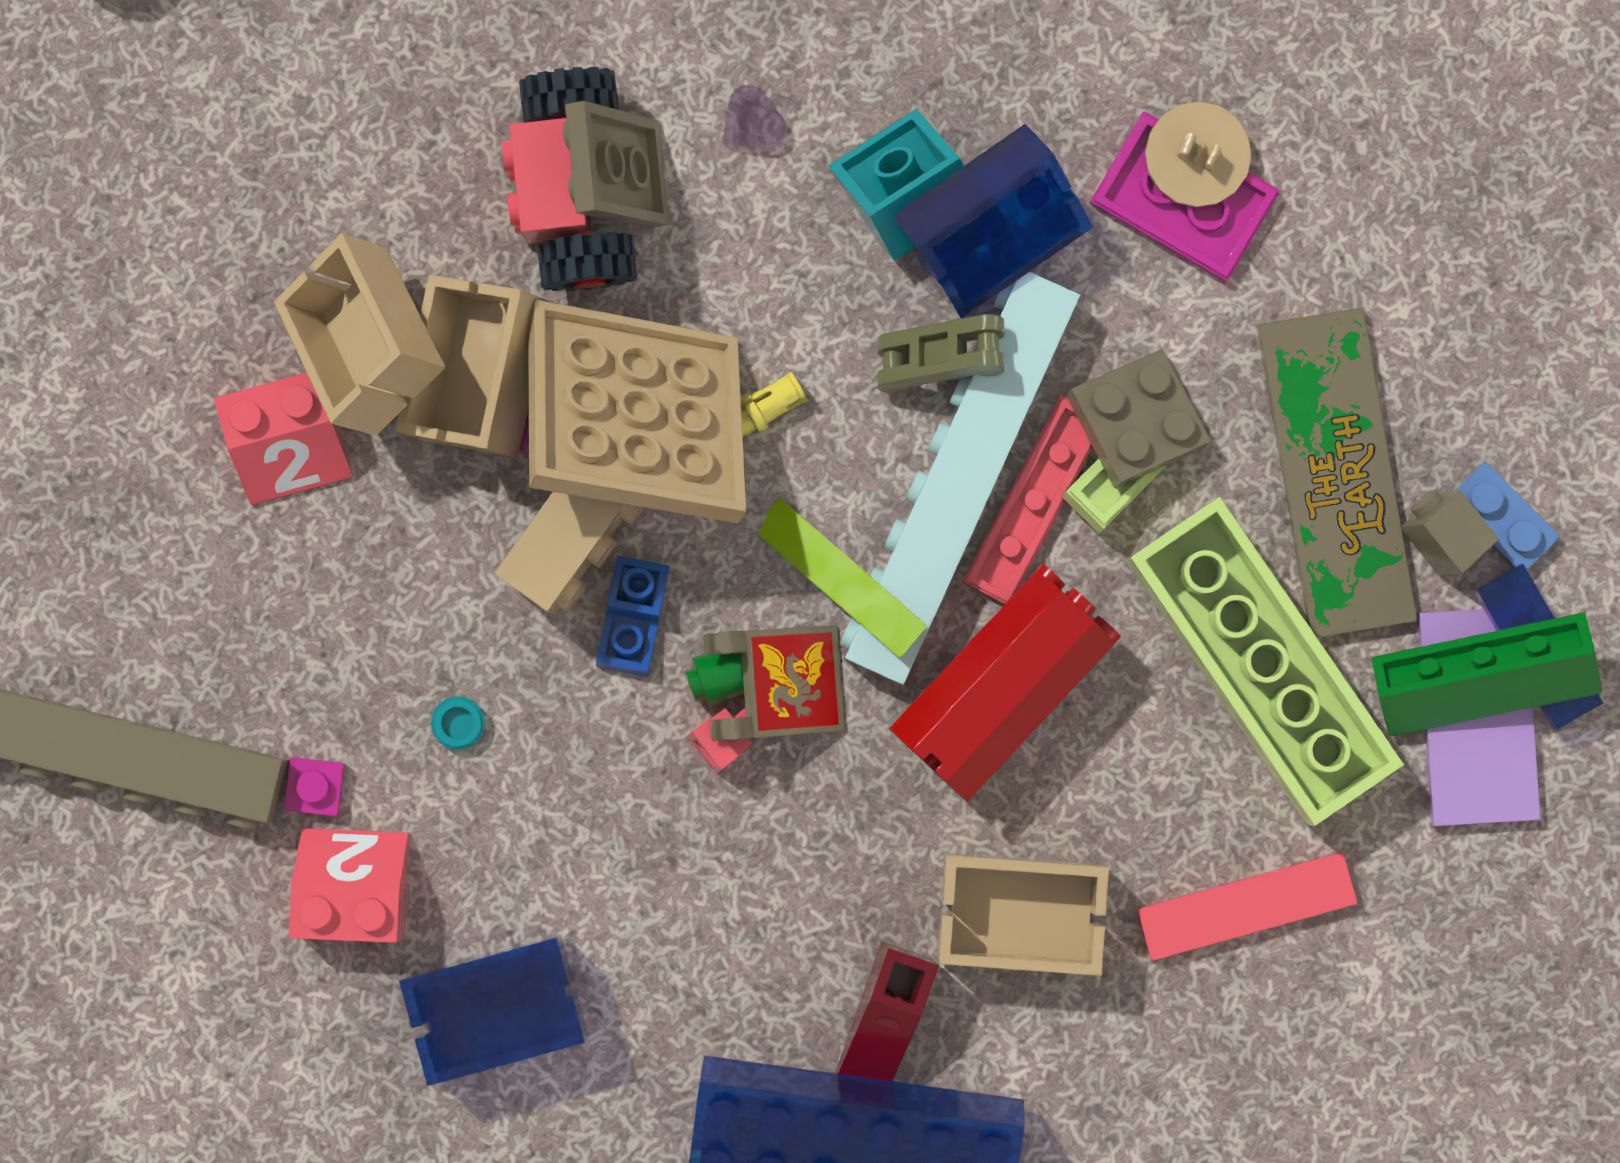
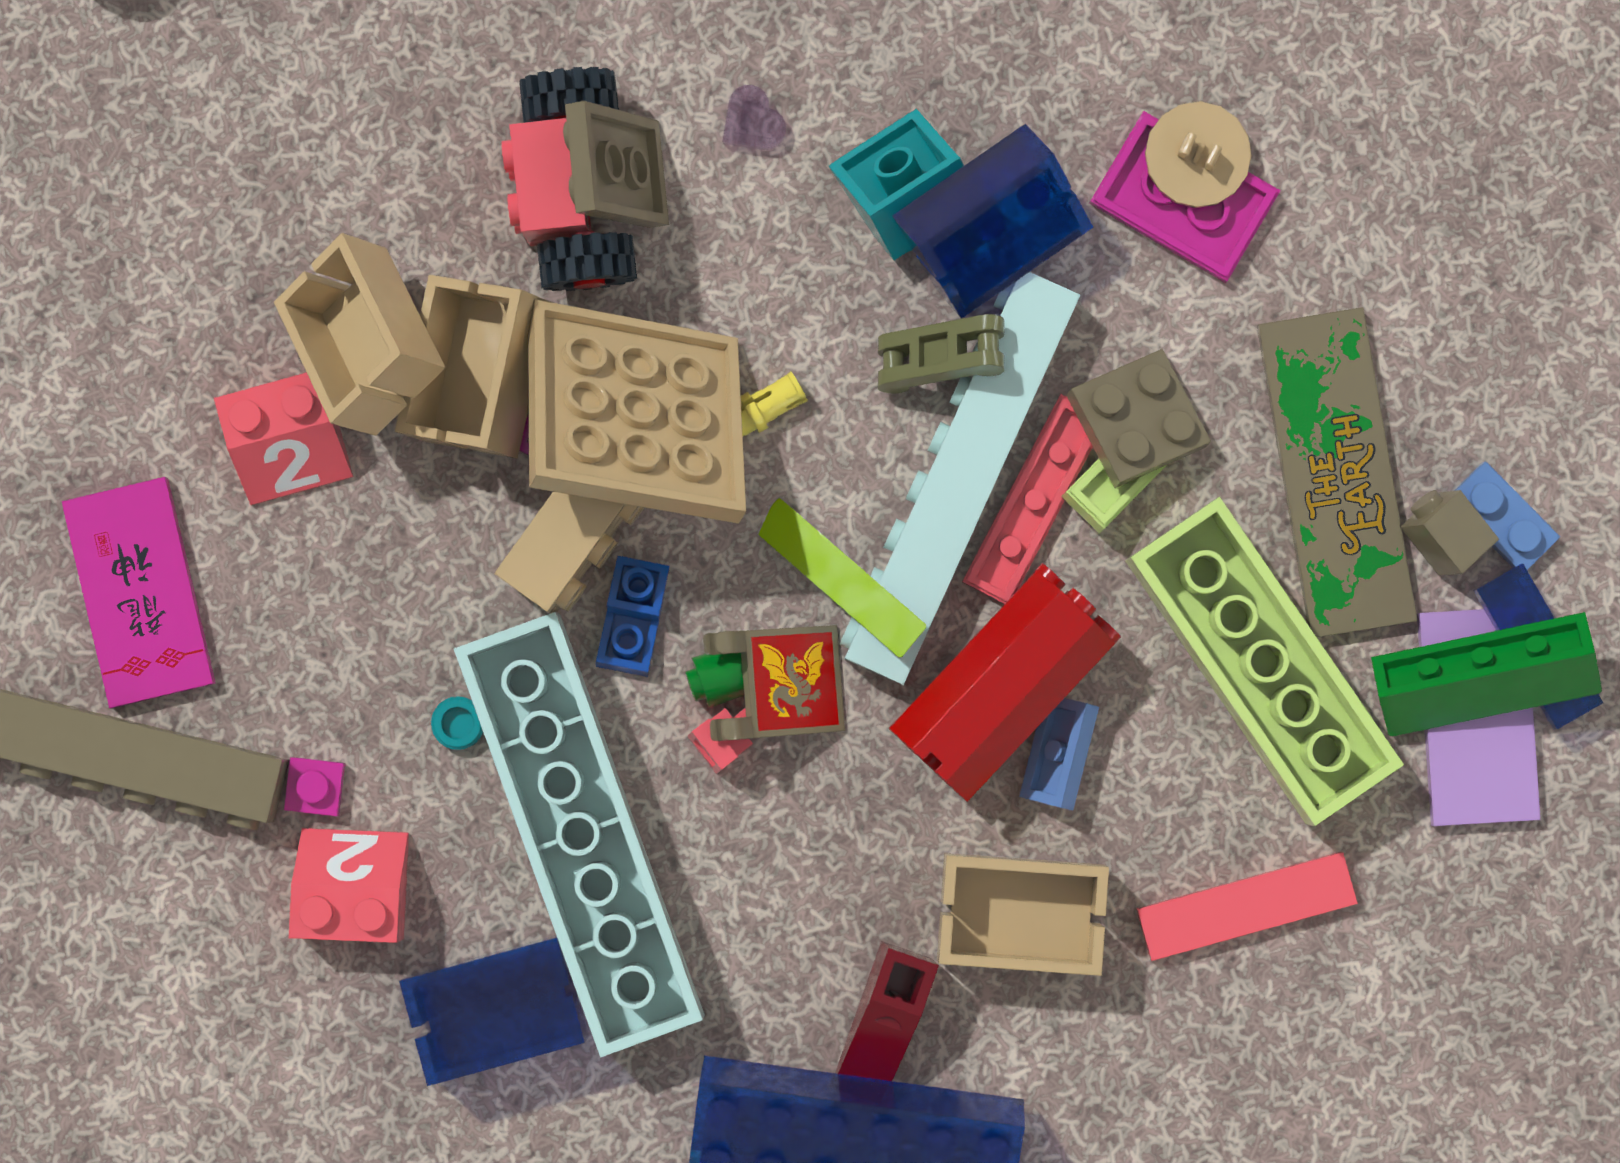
(138, 592): none -> dark pink tile
(579, 834): none -> light aqua brick
(1059, 754): none -> medium blue plate

